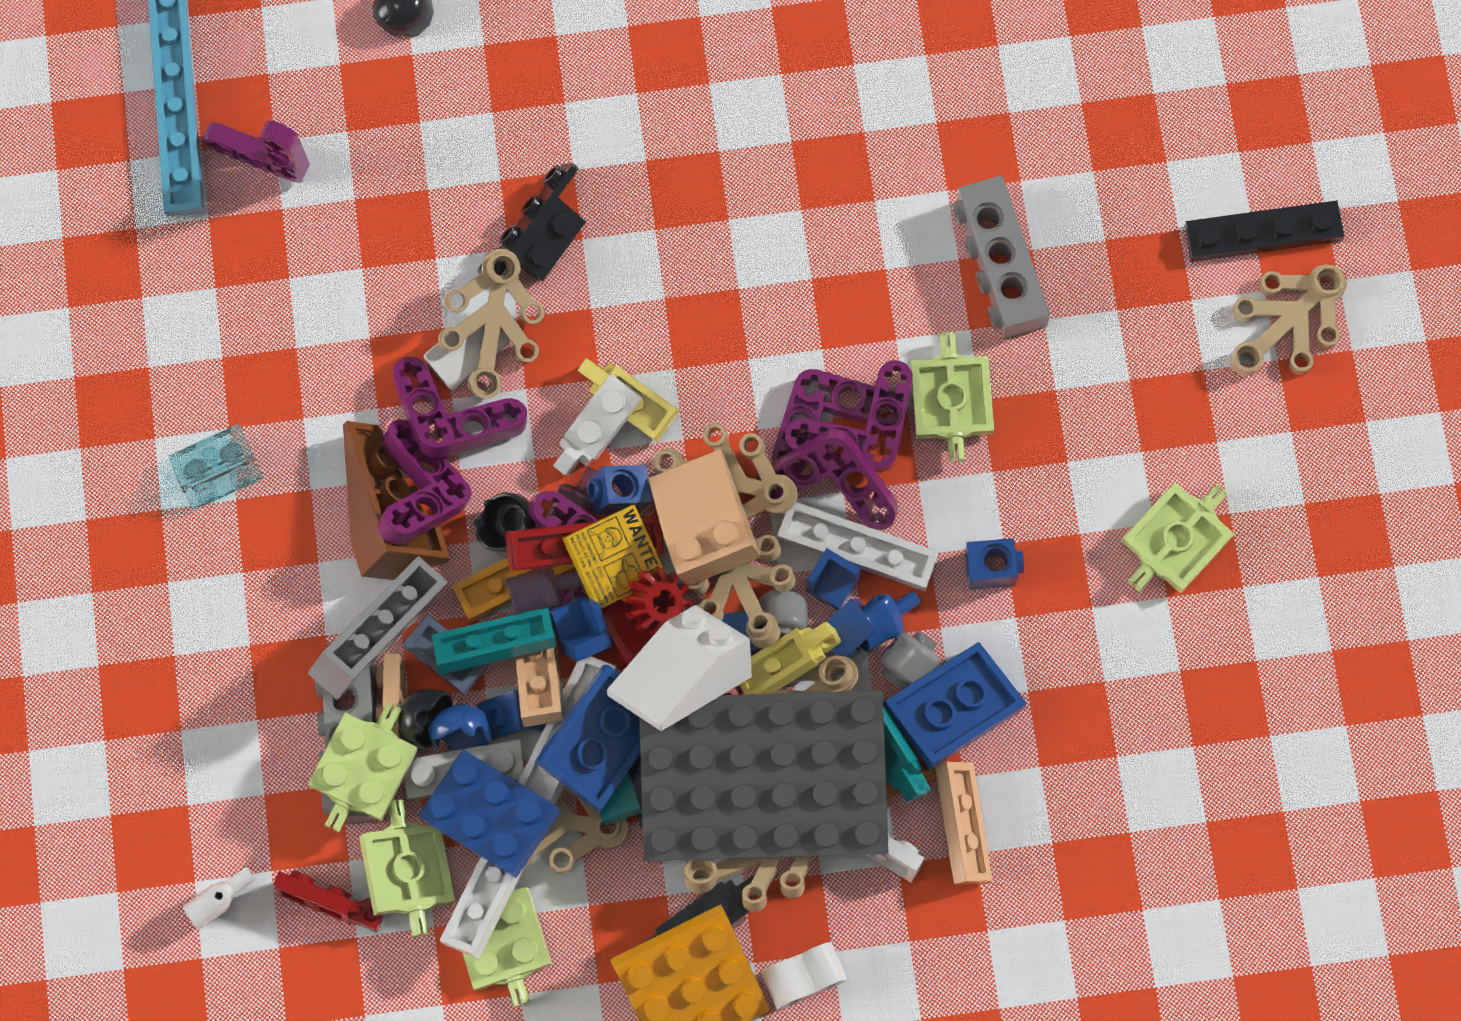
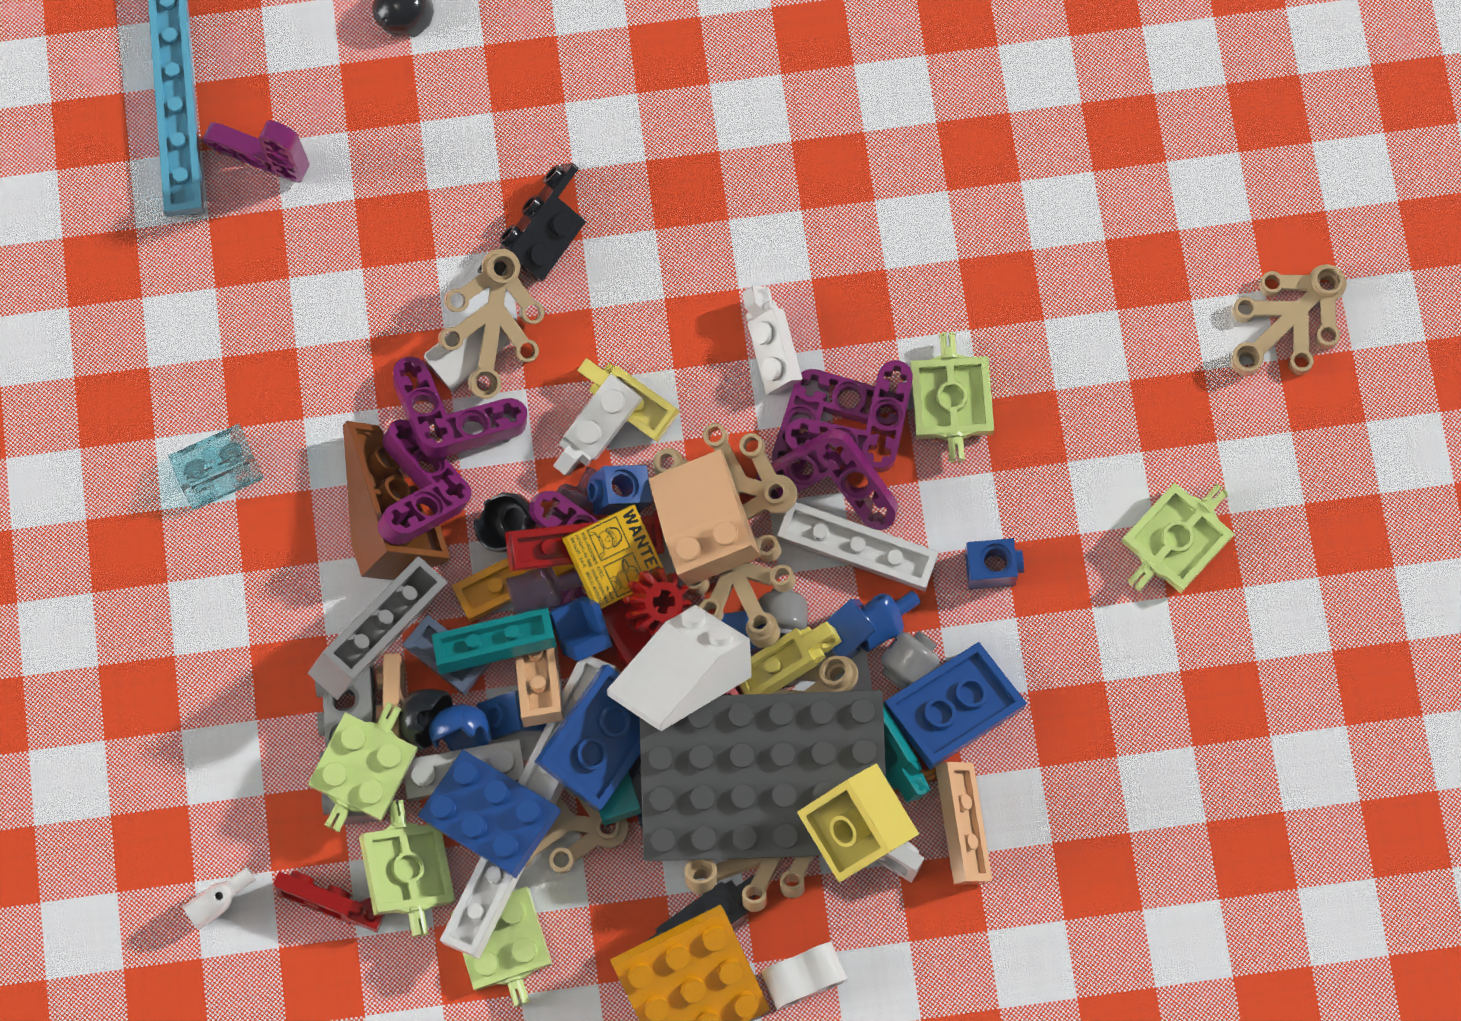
(771, 341): none -> white hinge
(832, 579): blue panel -> none
(857, 822): none -> light yellow slope
(992, 201): light grey brick -> none
(1264, 231): black plate -> none

